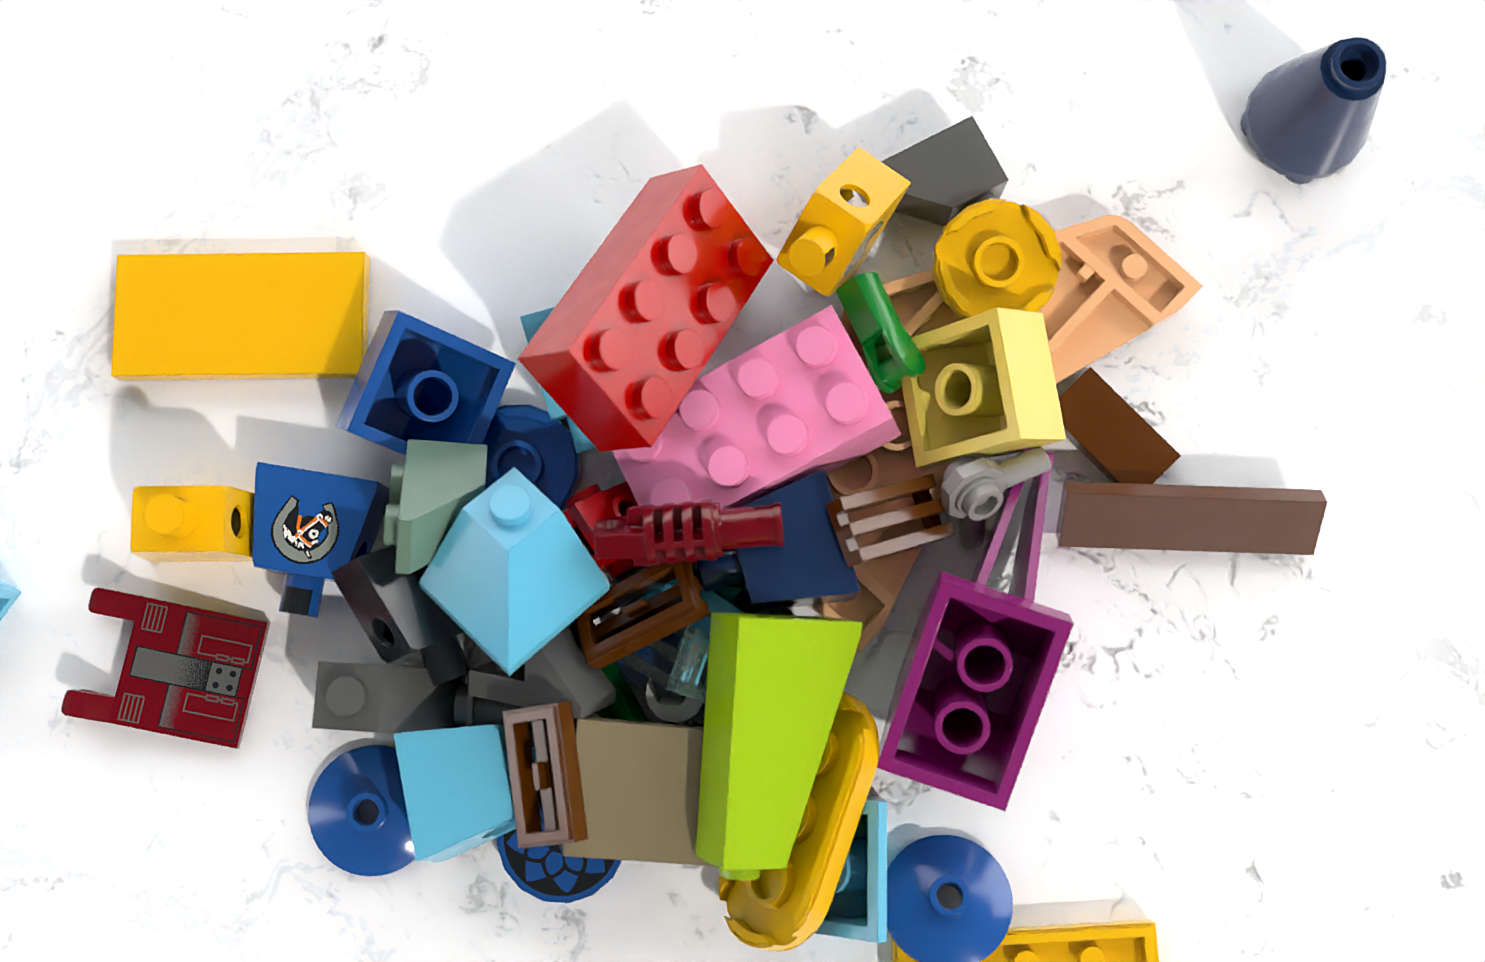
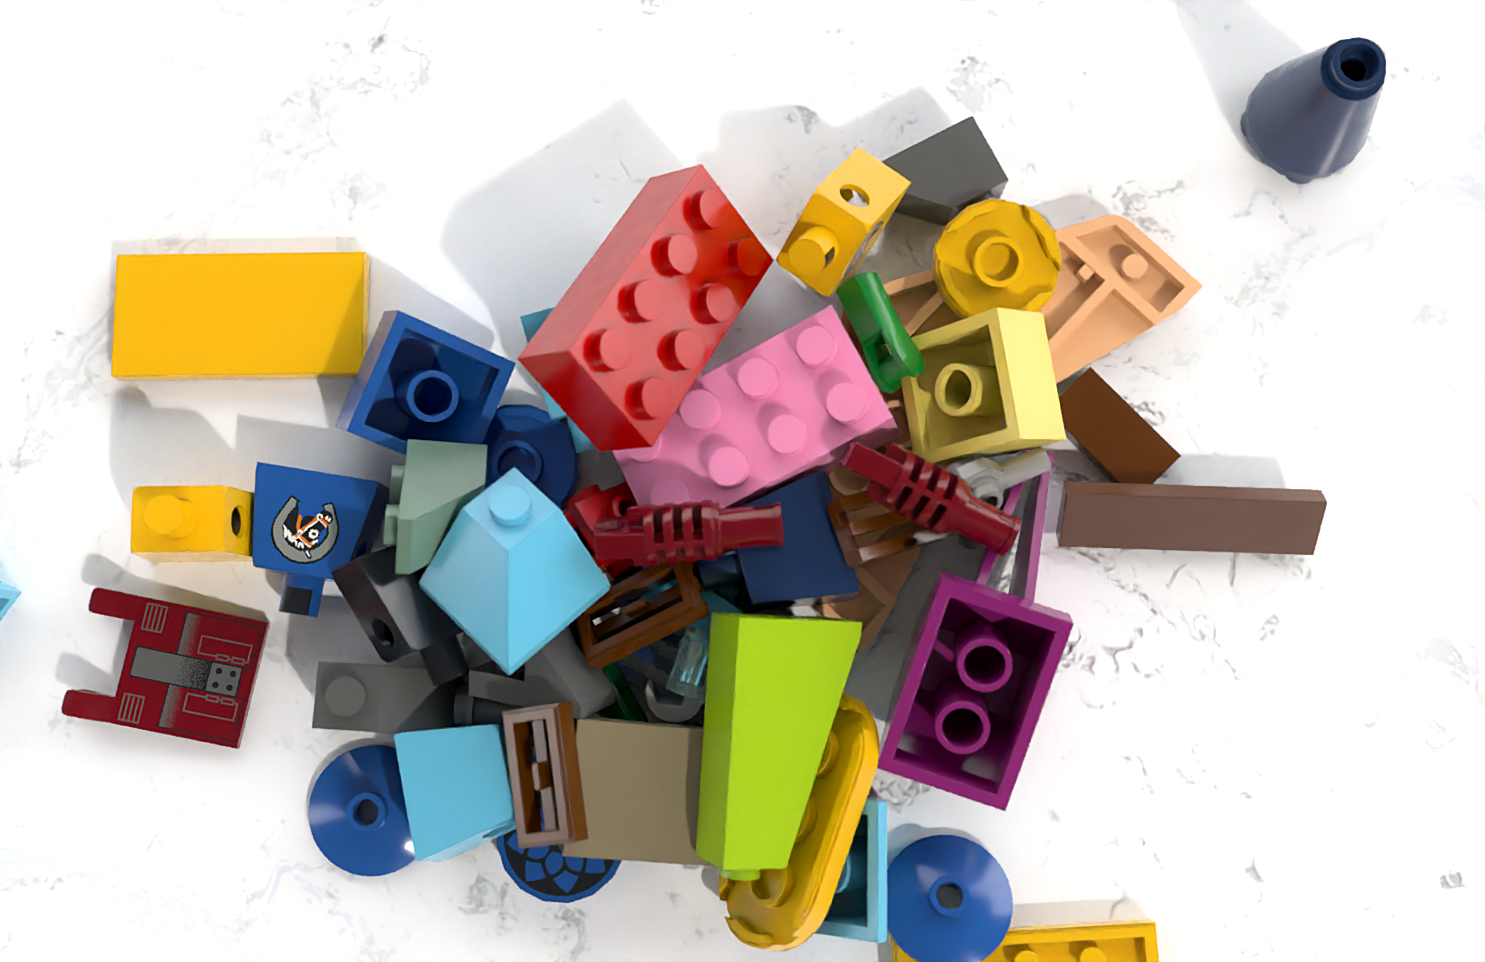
(930, 496): none -> dark red hinge

